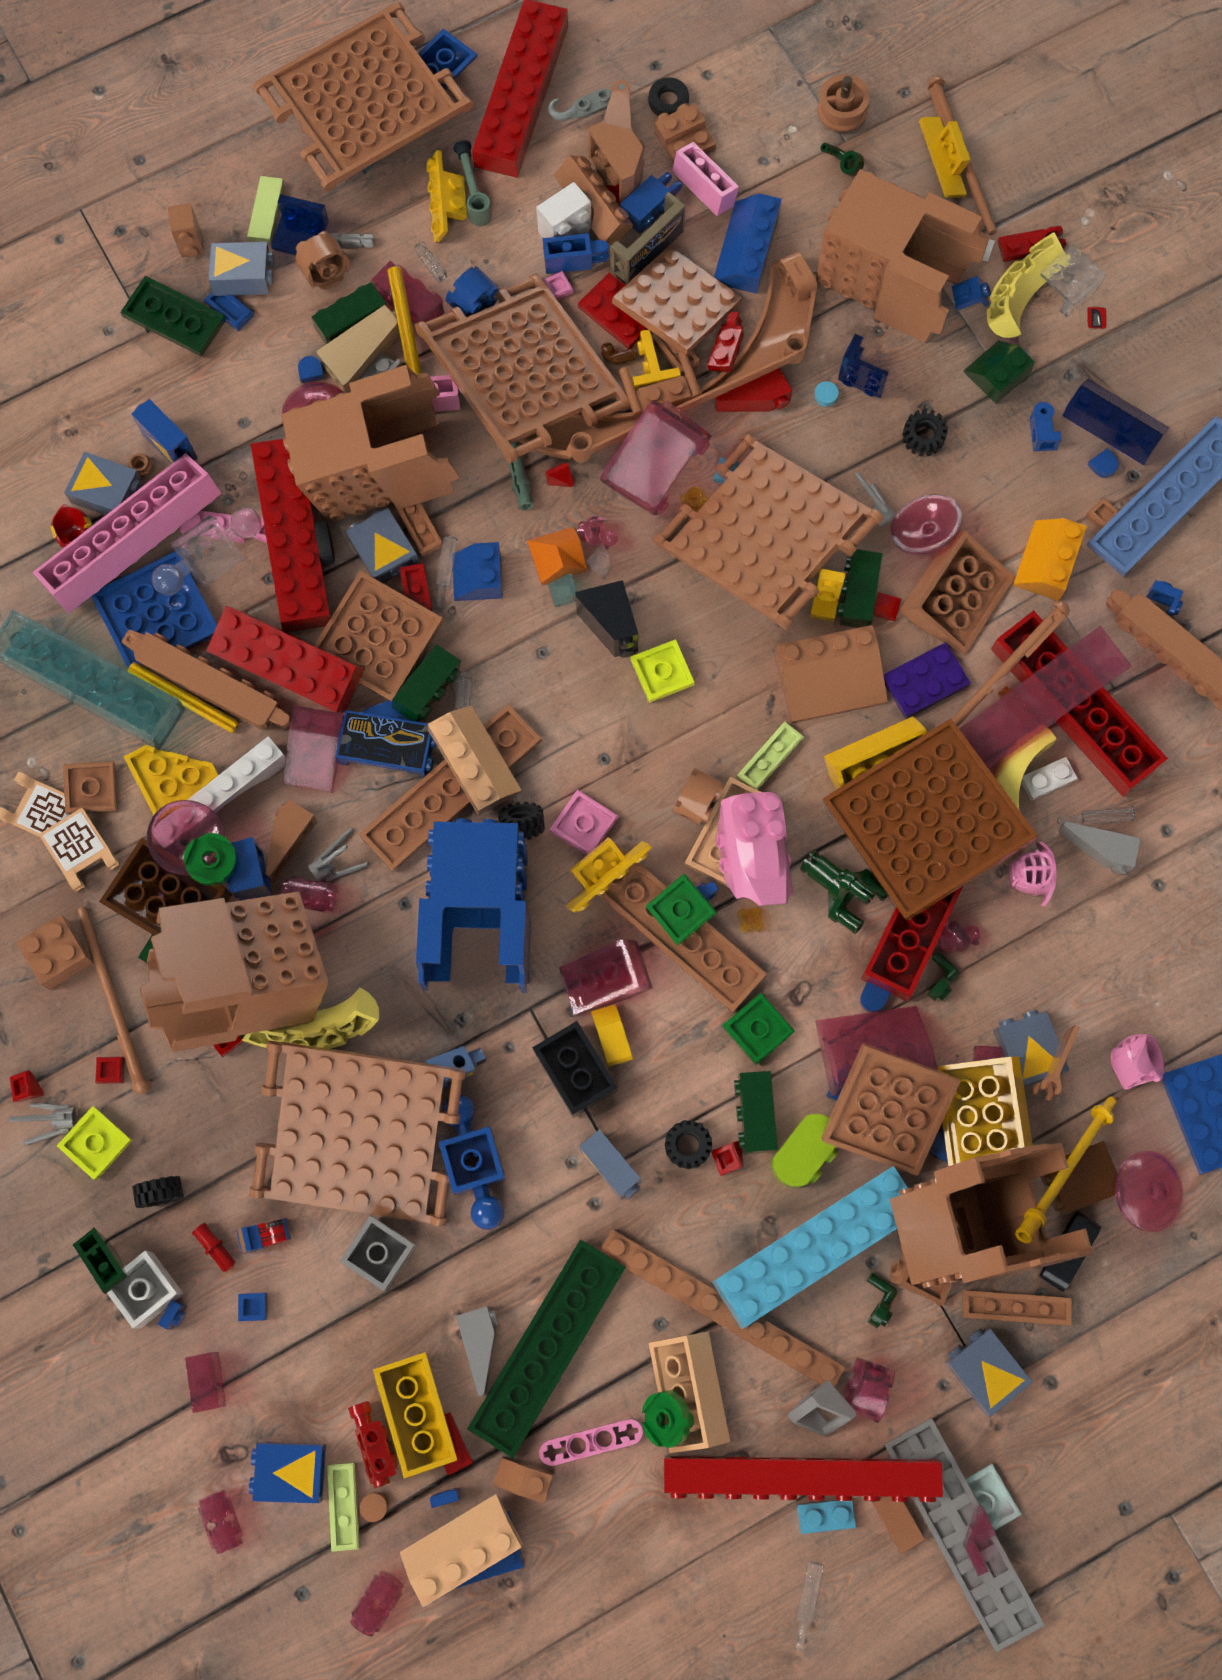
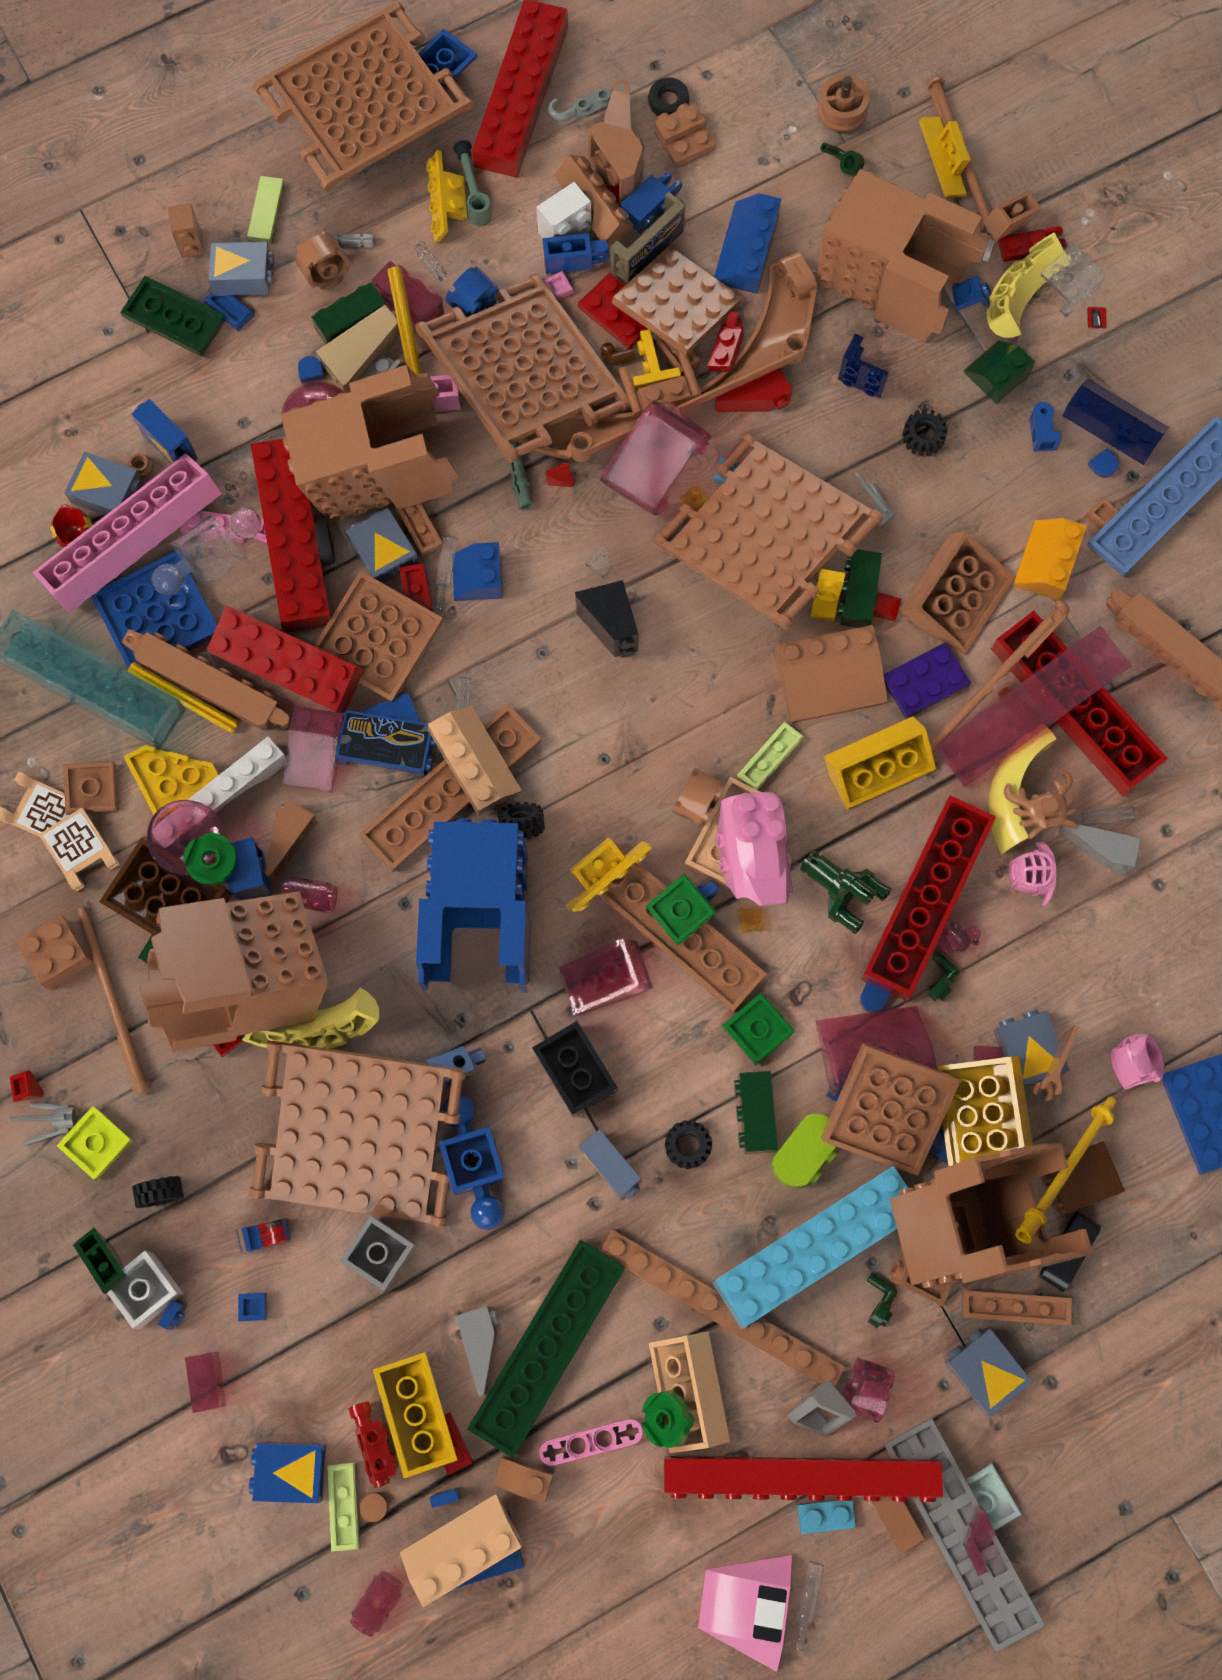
(109, 1070): red tile -> none
(214, 1247): red axle -> none
(225, 1533): clear pink piece -> none
(298, 223): clear blue bracket -> none
(322, 866): light grey plant -> none
(427, 684): dark green brick -> none
(557, 555): orange slope -> none
(563, 590): clear light blue slope -> none
(583, 823): bright pink tile -> none
(593, 533): clear pink animal -> none
(611, 1035): yellow slope -> none
(662, 671): neon yellow plate -> none
(705, 178): bright pink brick -> none
(728, 1158): red slope -> none
(748, 1607): none -> bright pink wedge
(826, 394): medium azure tile -> none
(926, 524): clear pink dish -> none
(929, 819): dark orange plate -> none
(1012, 215): none -> nougat brick
(1045, 809): none -> nougat animal
(1048, 778): white plate -> none
(1149, 1191): clear pink dish -> none
(1167, 595): blue bracket -> none

